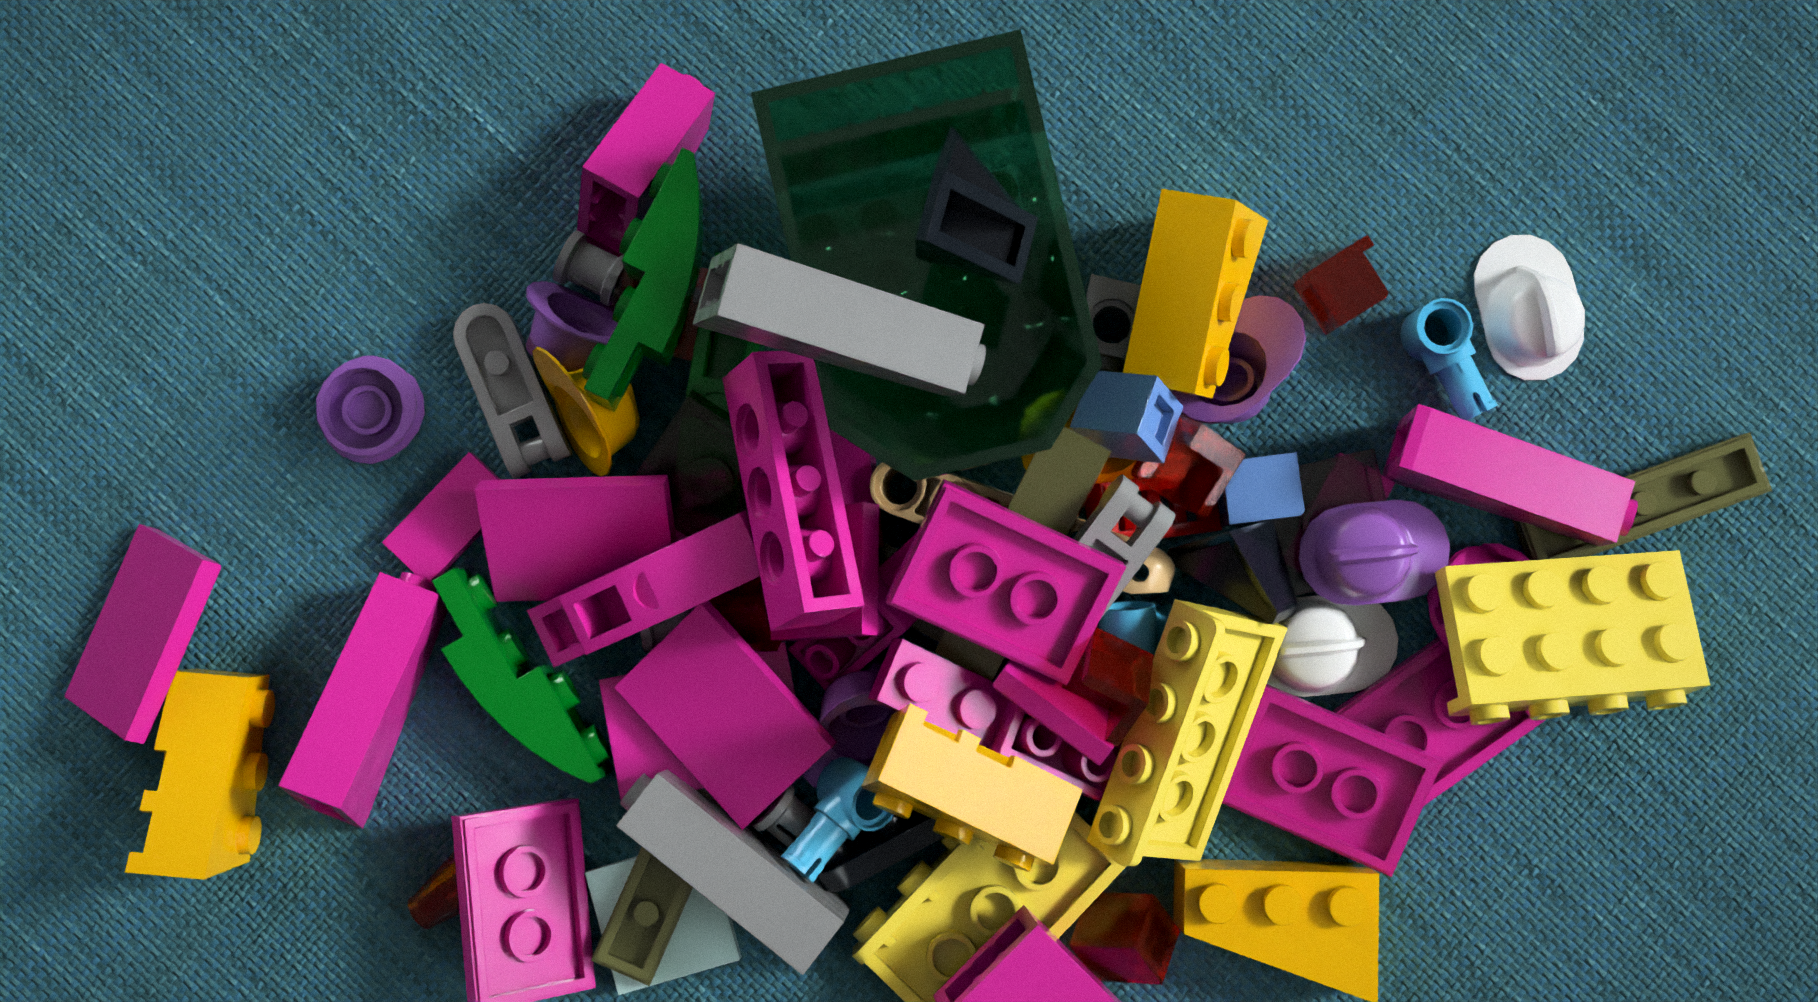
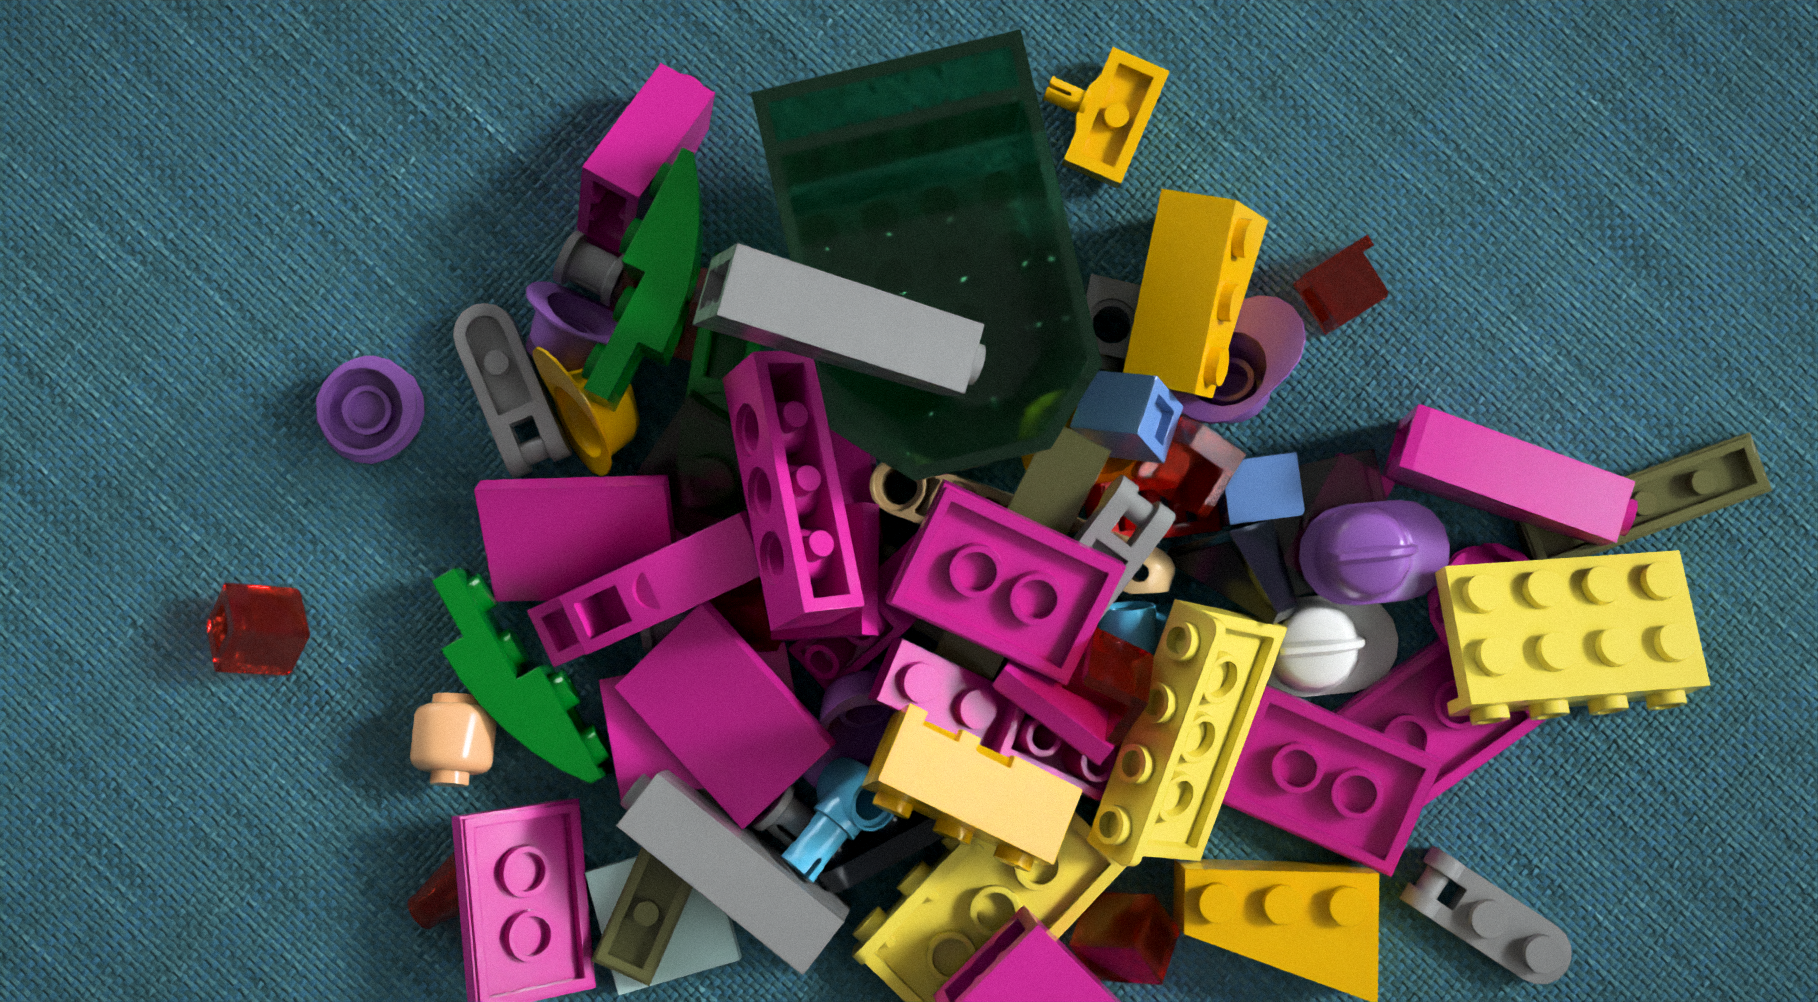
(142, 633): dark pink tile -> none
(208, 777): yellow wedge -> none
(257, 629): none -> clear red panel
(366, 700): dark pink slope -> none
(442, 522): dark pink tile -> none
(452, 739): none -> light nougat head
(972, 219): black slope -> none
(1109, 115): none -> yellow plate
(1453, 360): medium azure pin -> none
(1490, 920): none -> light grey plate
(1529, 307): white piece -> none

